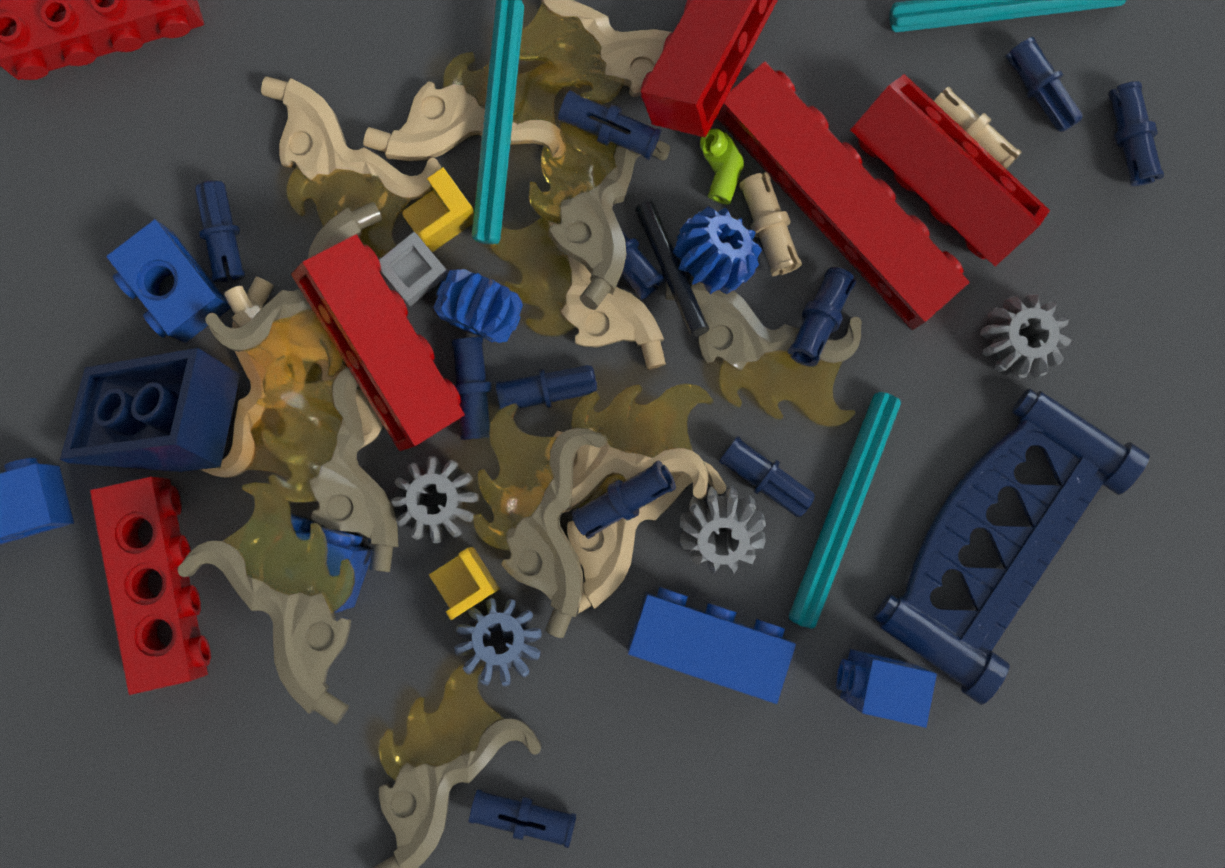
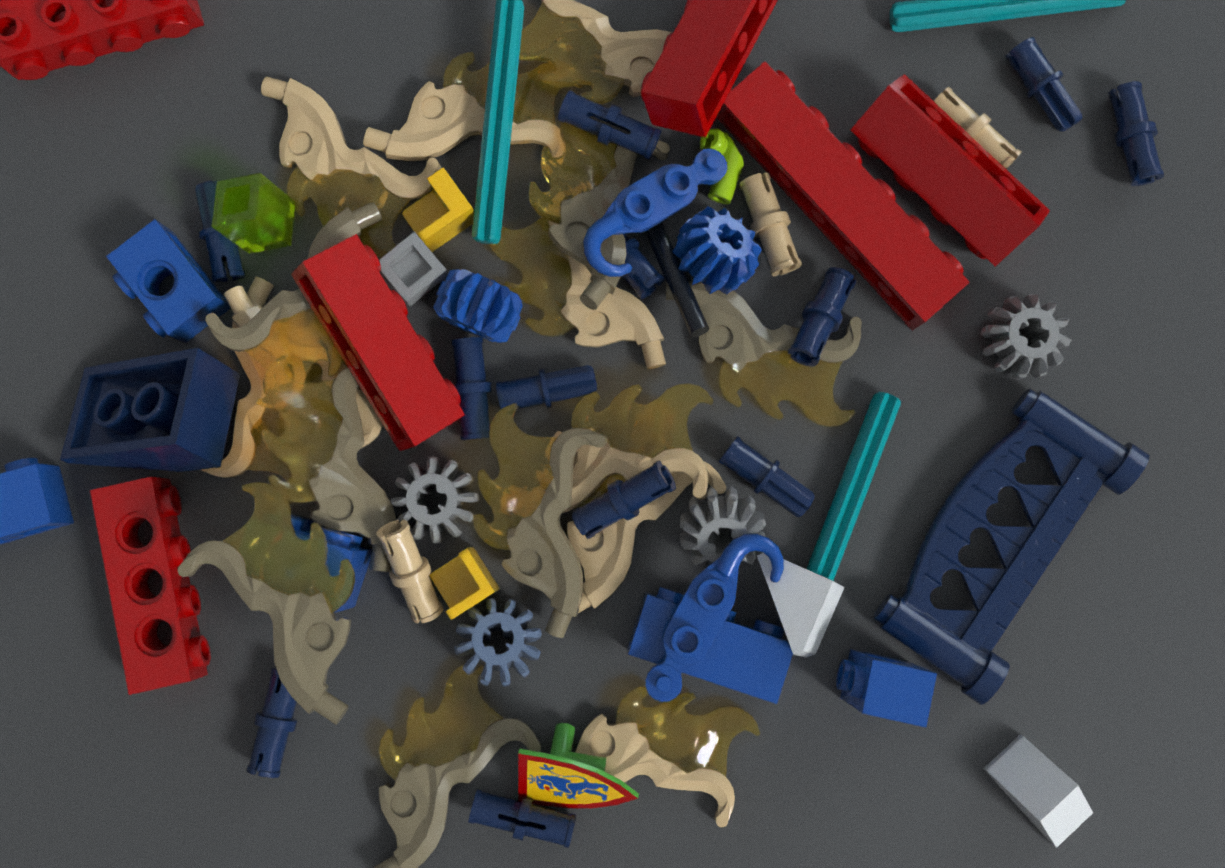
(253, 213): none -> clear neon green brick
(273, 729): none -> dark blue pin
(409, 571): none -> tan pin
(568, 777): none -> shield
(649, 203): none -> blue piece
(670, 745): none -> piece
(704, 613): none -> blue piece
(803, 604): none -> white slope
(1040, 789): none -> white slope

